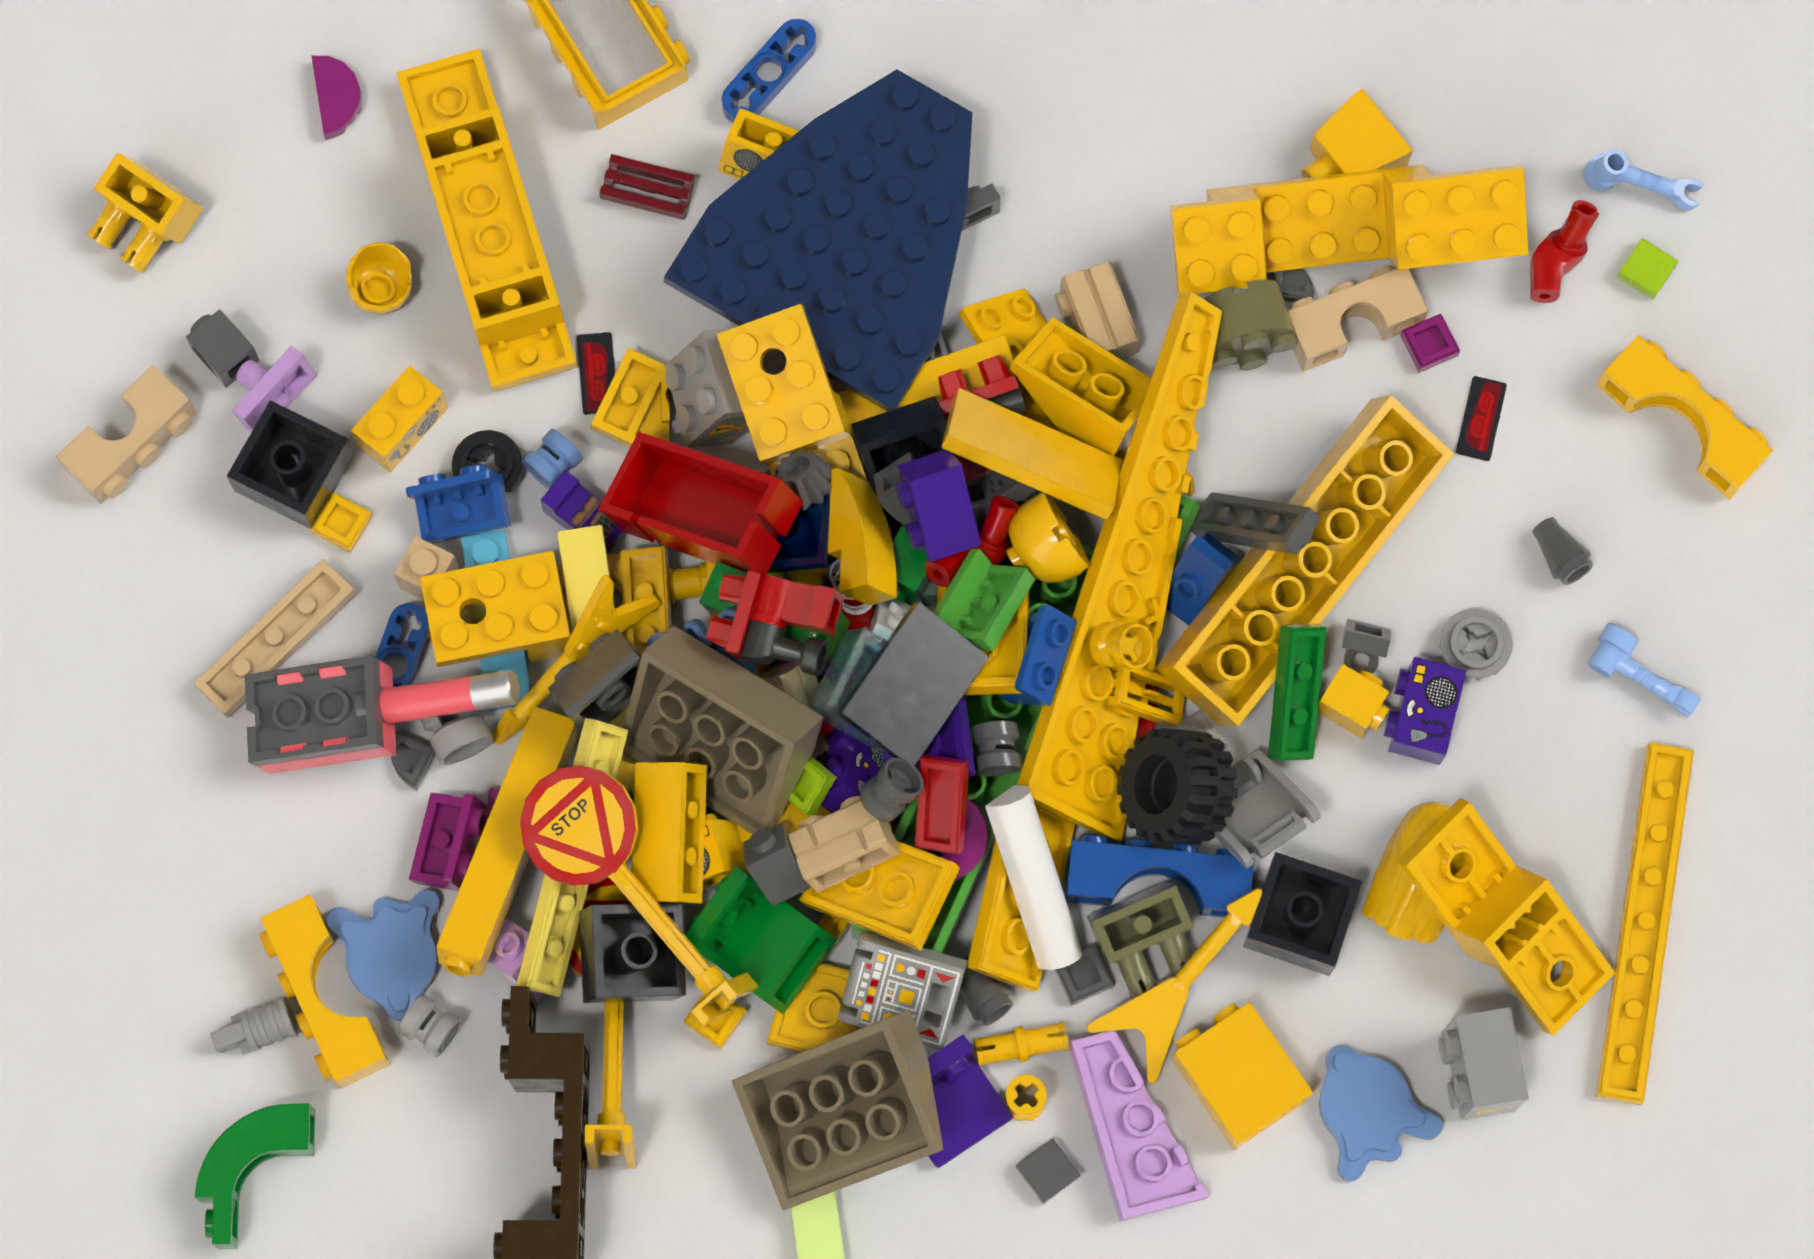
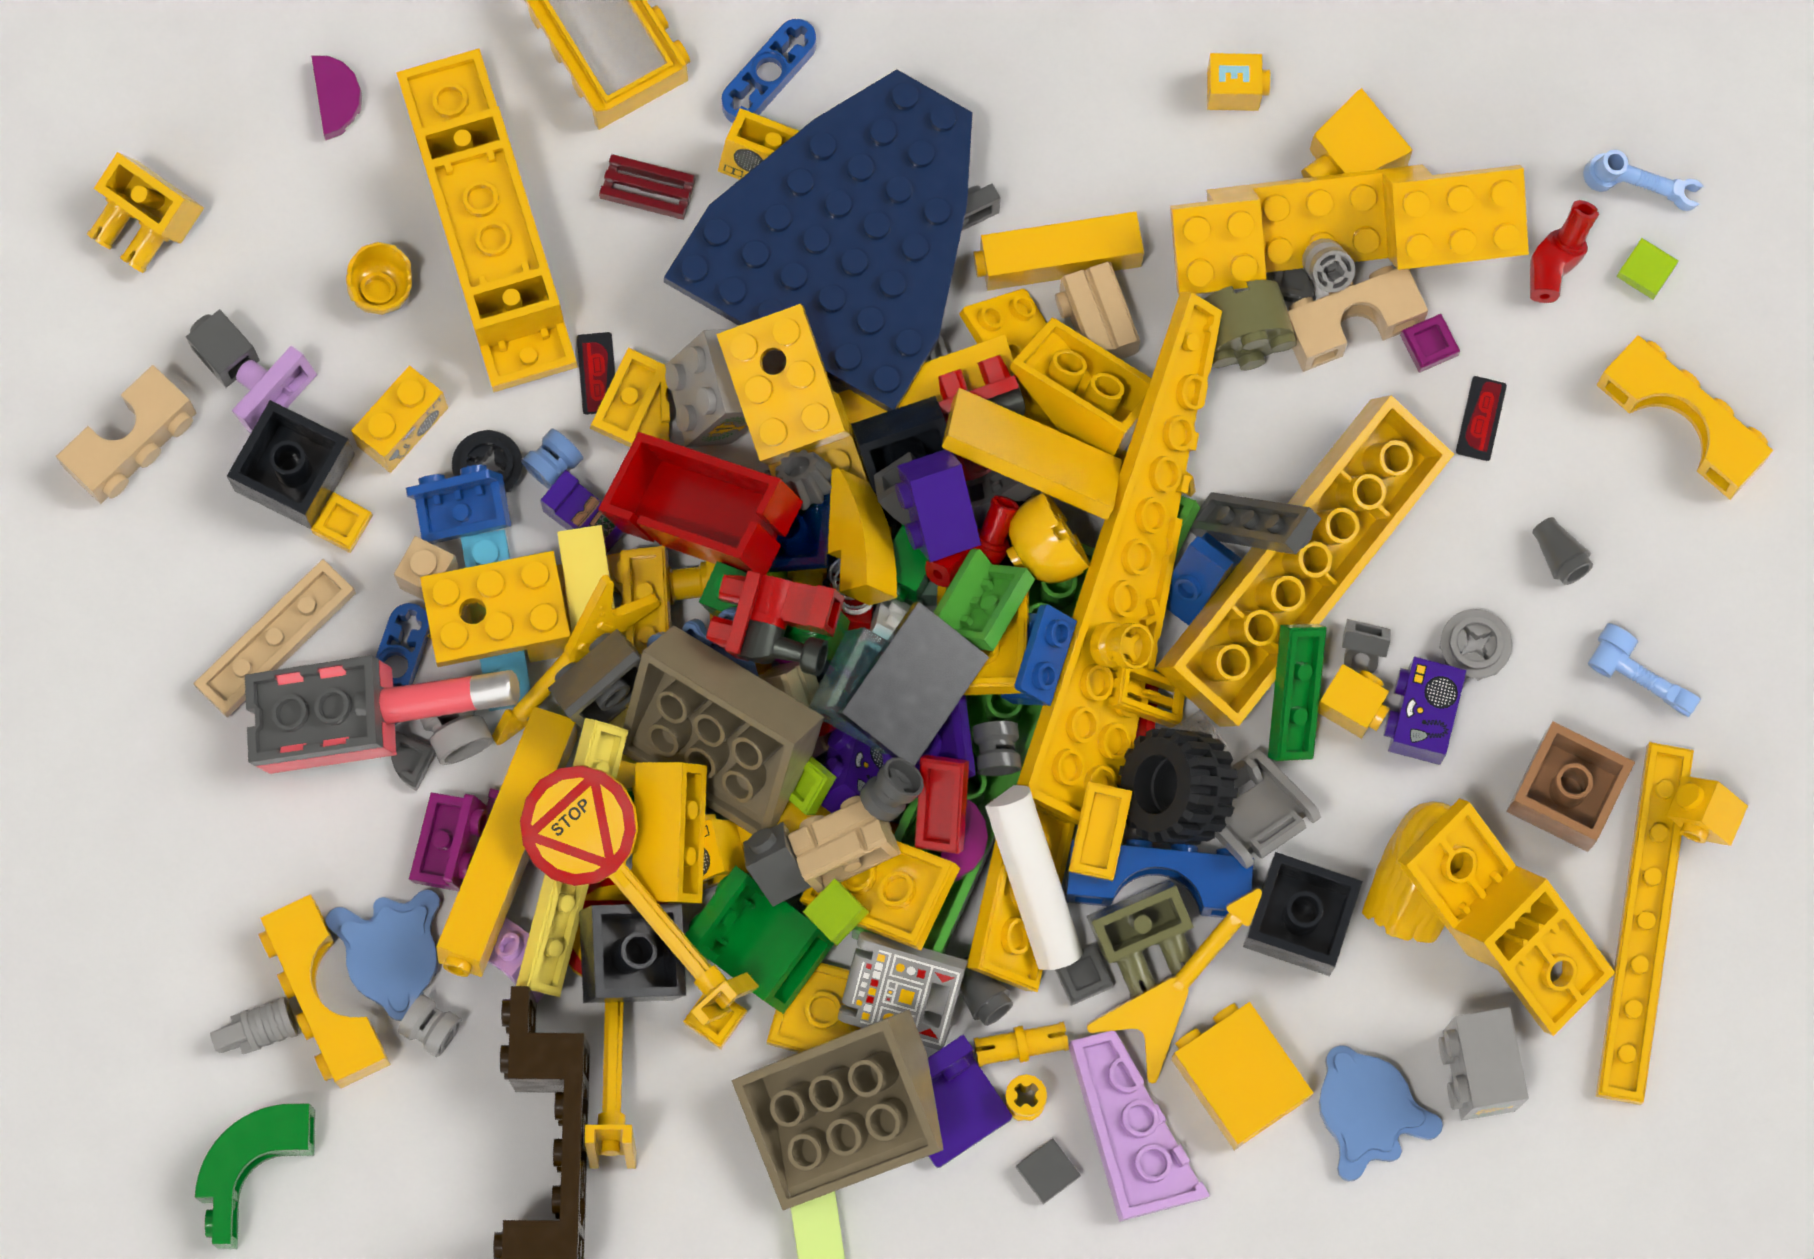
(835, 911): none -> lime tile
(1058, 250): none -> yellow brick
(1100, 831): none -> yellow tile
(1236, 81): none -> yellow brick
(1325, 256): none -> light grey wheel
(1570, 786): none -> medium nougat brick
(1706, 811): none -> yellow brick

